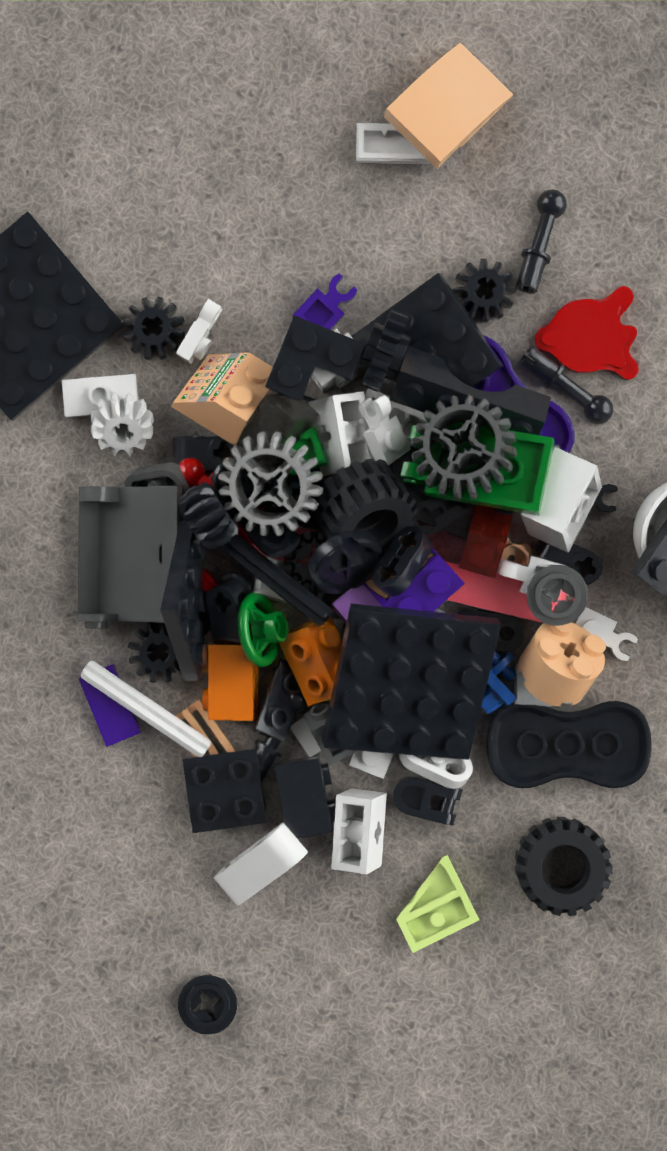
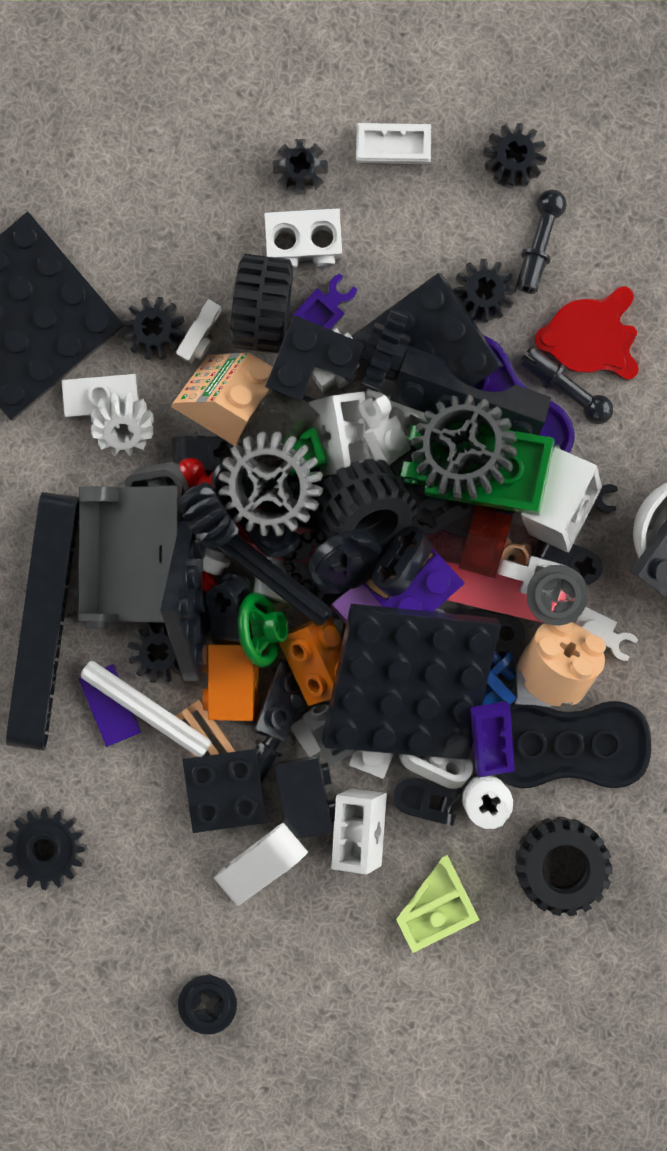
(31, 862): none -> black gear
(41, 621): none -> black beam
(215, 561): none -> white plate
(261, 303): none -> black tyre
(294, 156): none -> black piece
(303, 227): none -> white brick
(447, 105): light nougat slope -> none
(492, 739): none -> dark purple plate
(502, 800): none -> white piece
(520, 143): none -> black gear

